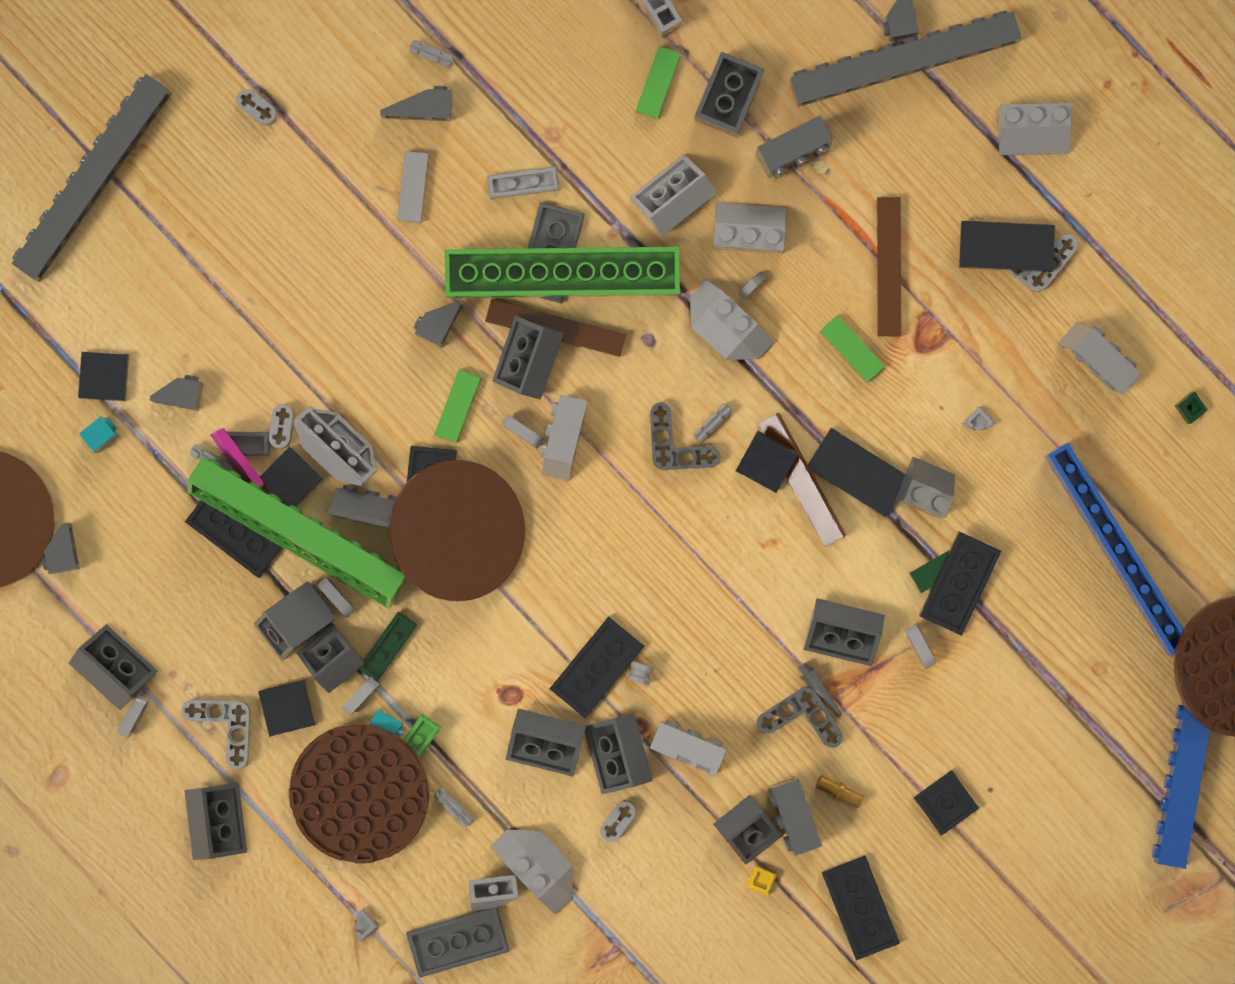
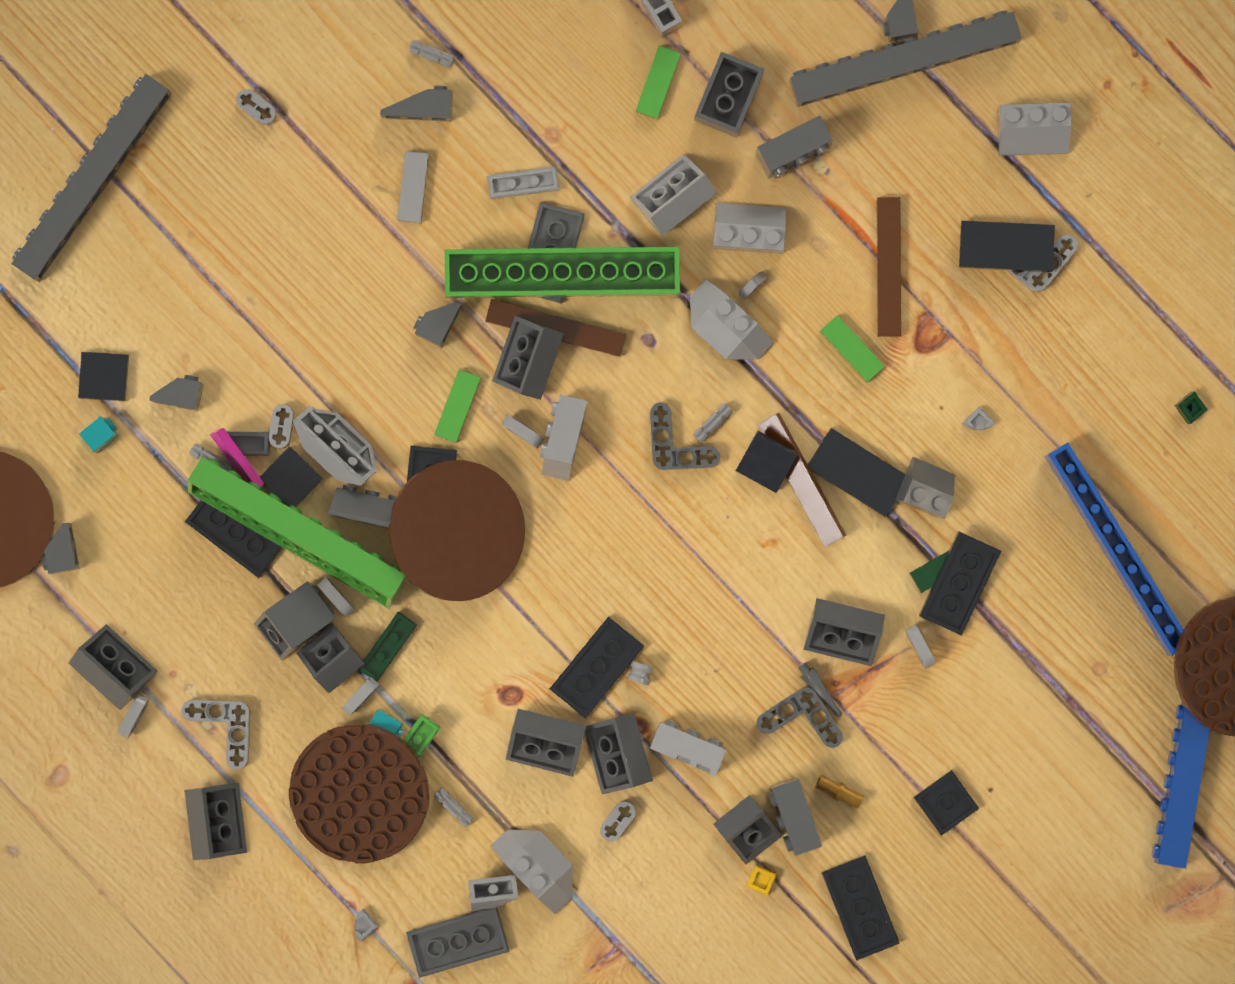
(286, 708): black tile -> none
(1101, 357): light grey wedge -> none

